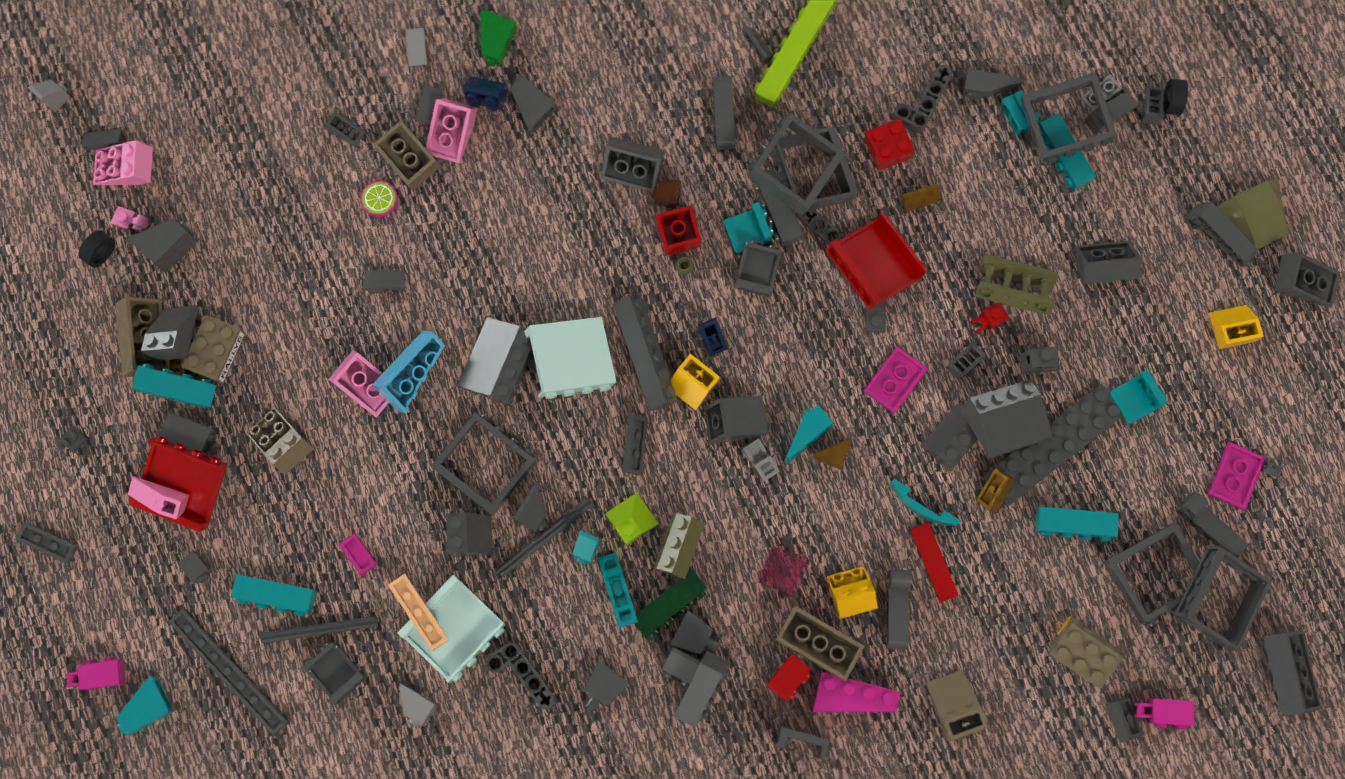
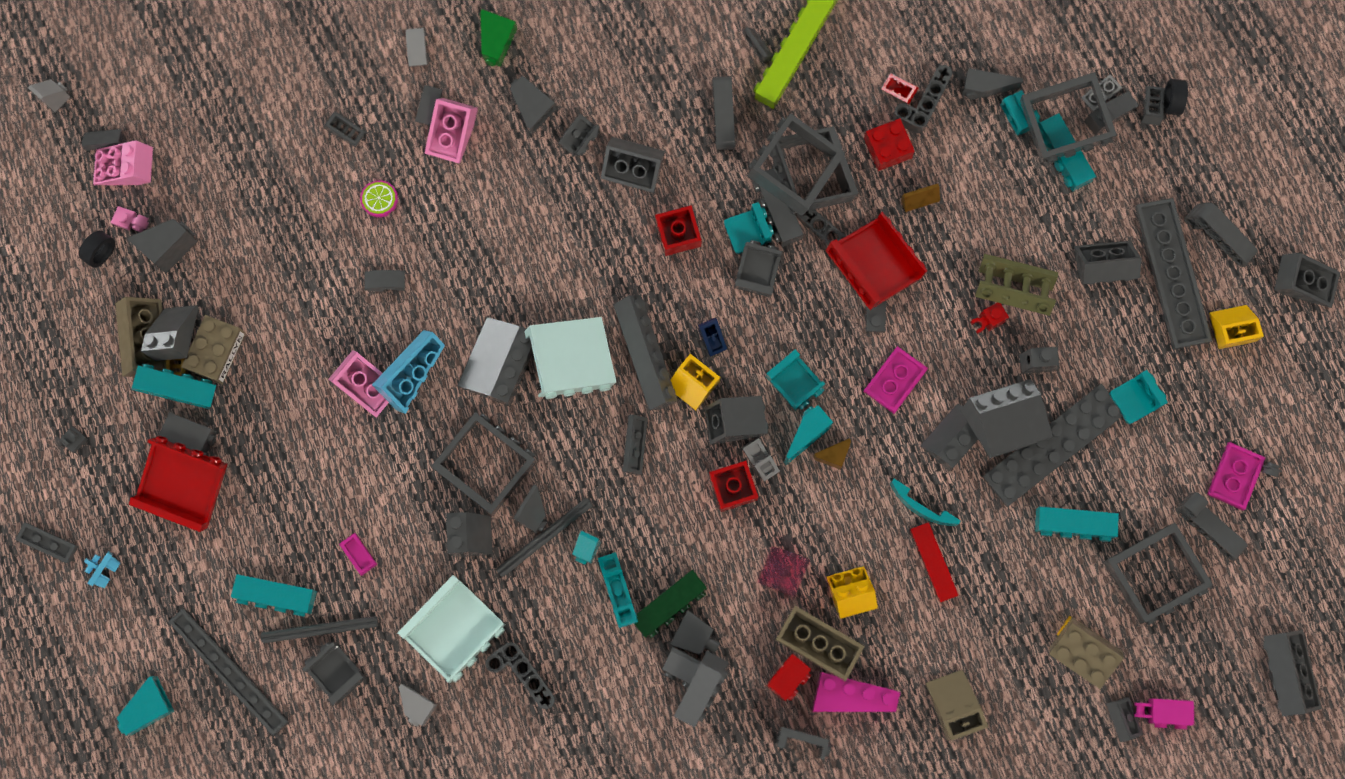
(98, 578): none -> medium azure hips
(98, 675): dark pink brick -> none
(158, 498): bright pink slope -> none
(195, 568): dark grey brick -> none
(279, 441): dark tan slope -> none
(407, 155): dark tan brick -> none
(418, 612): light nougat plate -> none
(485, 93): dark blue slope -> none
(578, 136): none -> dark grey bracket
(604, 686): dark grey torso -> none
(631, 519): lime slope -> none
(667, 193): reddish brown slope -> none
(678, 545): olive slope -> none
(684, 259): olive plate -> none
(733, 486): none -> red brick
(795, 381): none -> teal panel
(898, 608): dark grey beam -> none
(899, 88): none -> red slope
(956, 372): dark grey slope -> none
(995, 490): pearl gold slope -> none
(1173, 274): none -> dark grey plate
(1200, 584): dark grey window -> none
(1258, 213): olive wedge -> none

